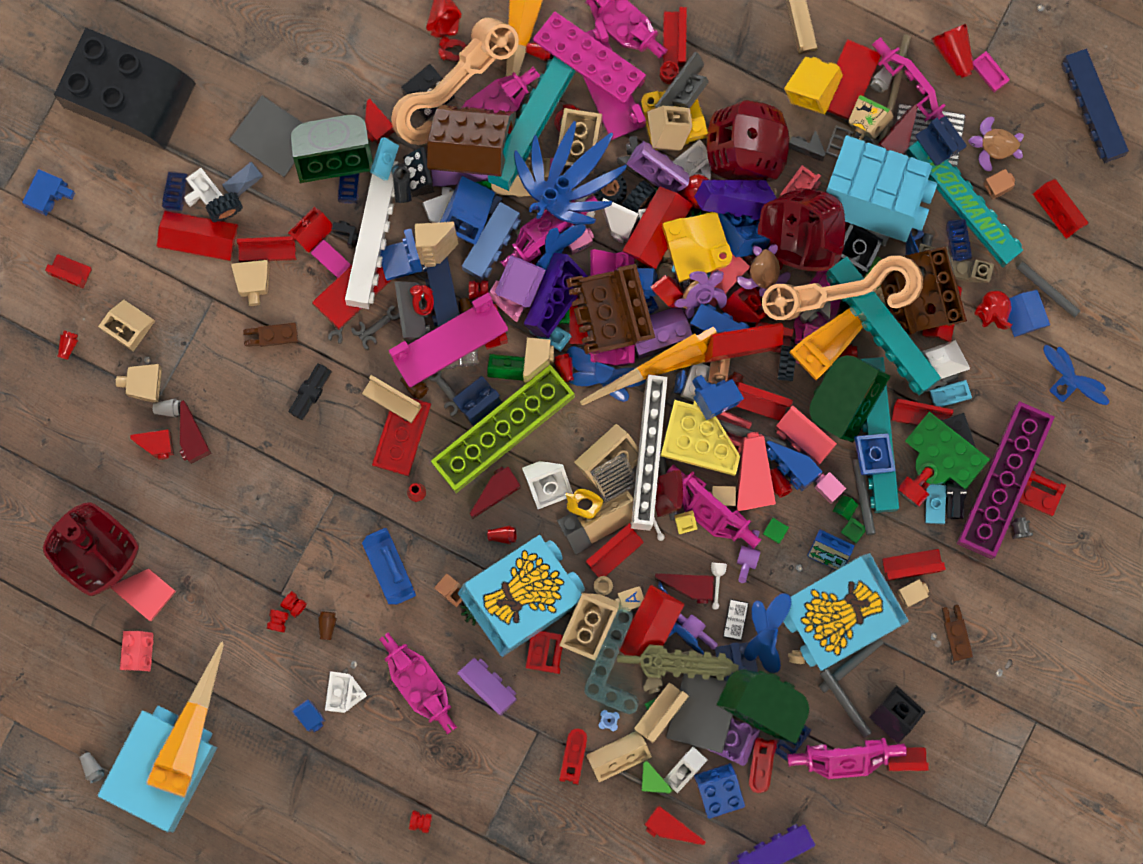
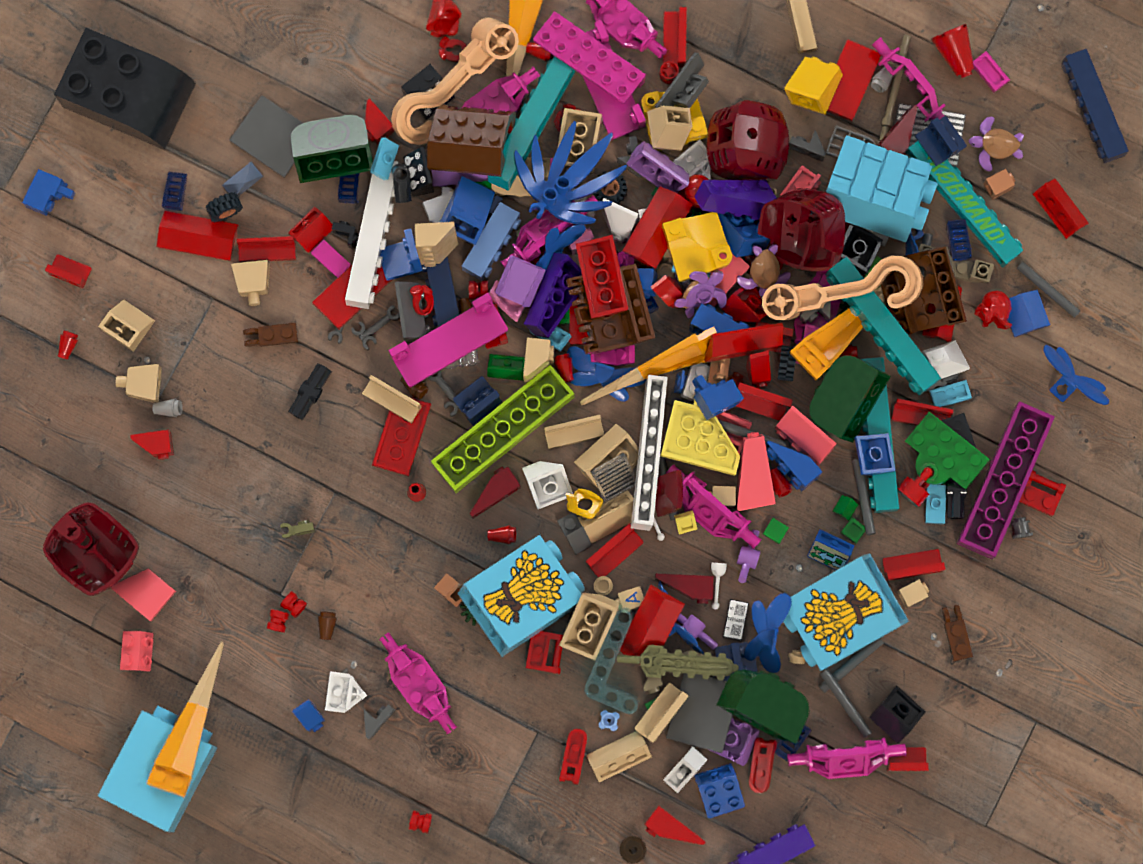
(91, 768): light grey cone -> none
(191, 439): dark red slope -> none
(203, 188): white plate -> none
(302, 528): none -> olive plate
(373, 725): none -> dark grey slope
(388, 567): blue piece -> none
(488, 686): medium lavender slope -> none
(574, 432): none -> tan panel
(602, 277): none -> red slope
(631, 843): none -> dark brown cone
(639, 196): black wheel -> none
(653, 781): bright green slope -> none
(669, 329): medium lavender slope -> none
(759, 369): none -> red slope
(829, 487): bright pink brick -> none
(869, 118): tan torso -> none

